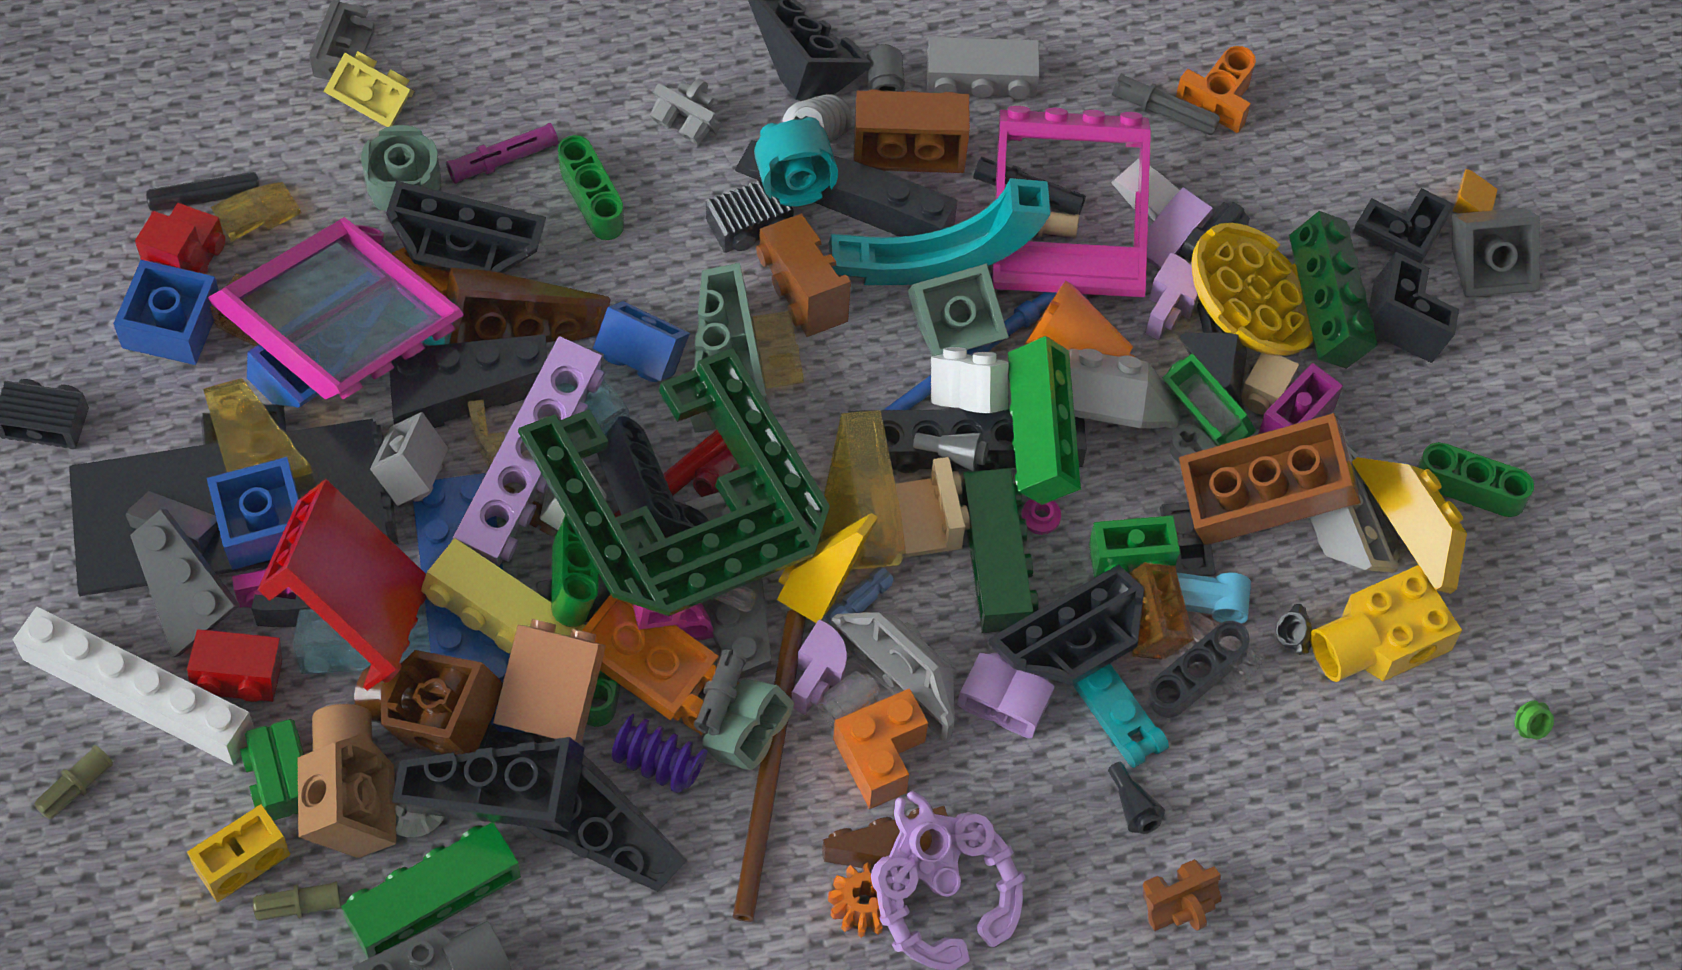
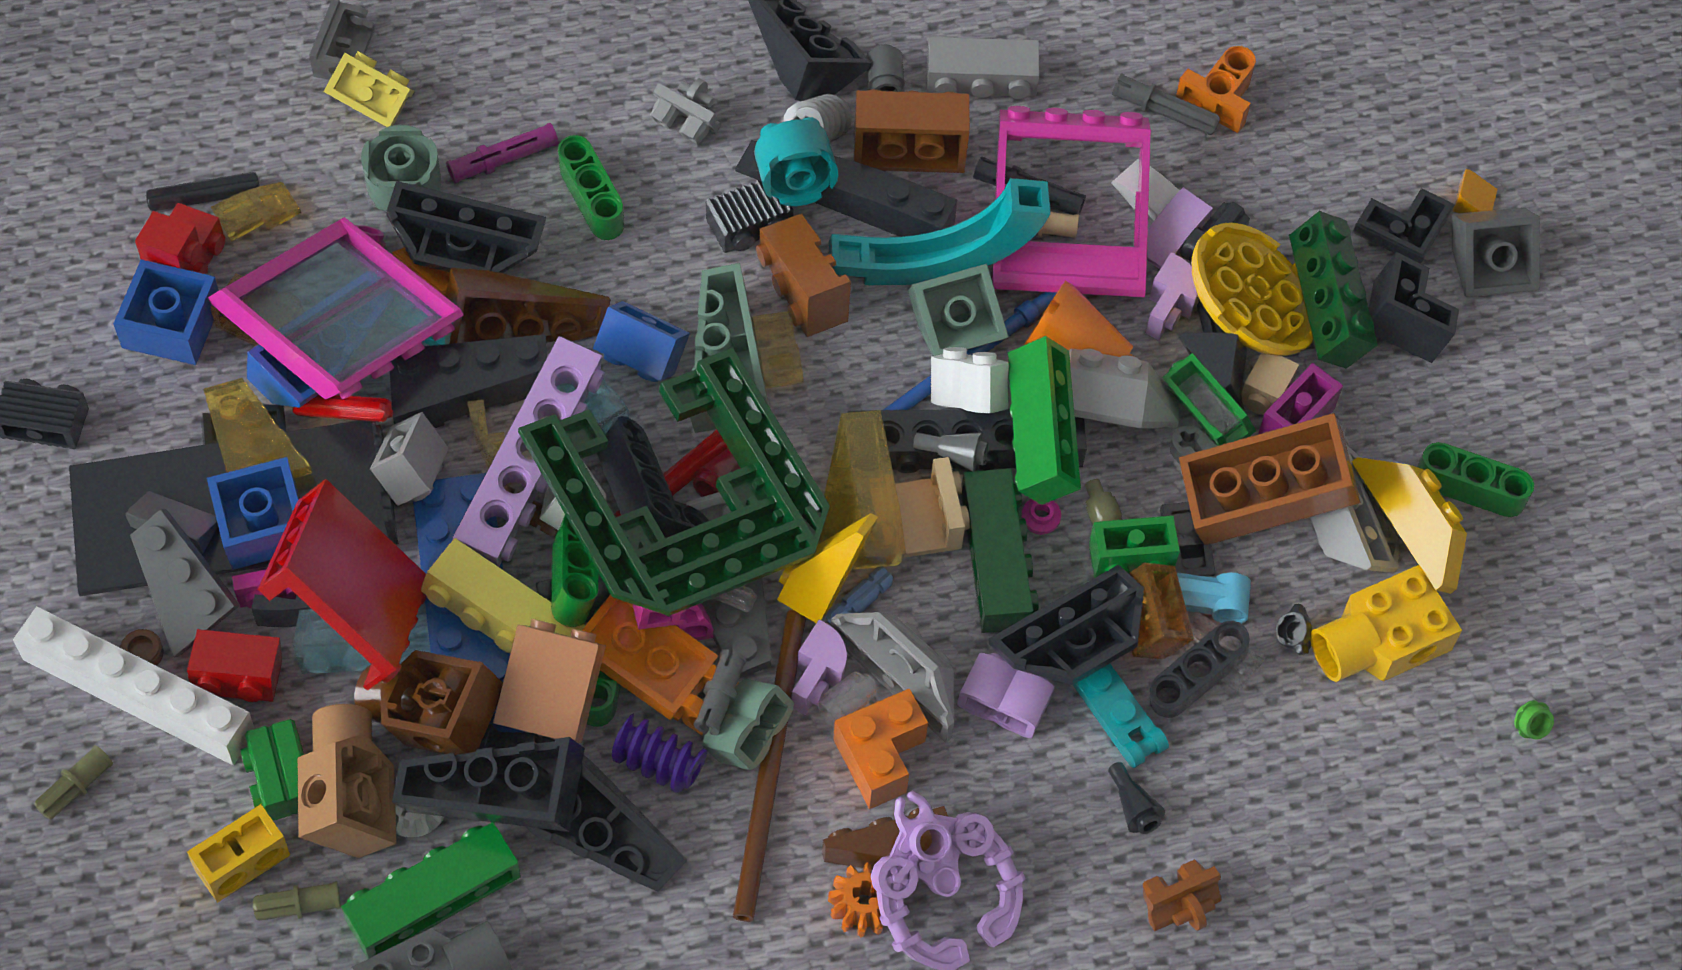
(144, 645): none -> reddish brown tile
(349, 408): none -> red axle
(1101, 504): none -> olive cylinder

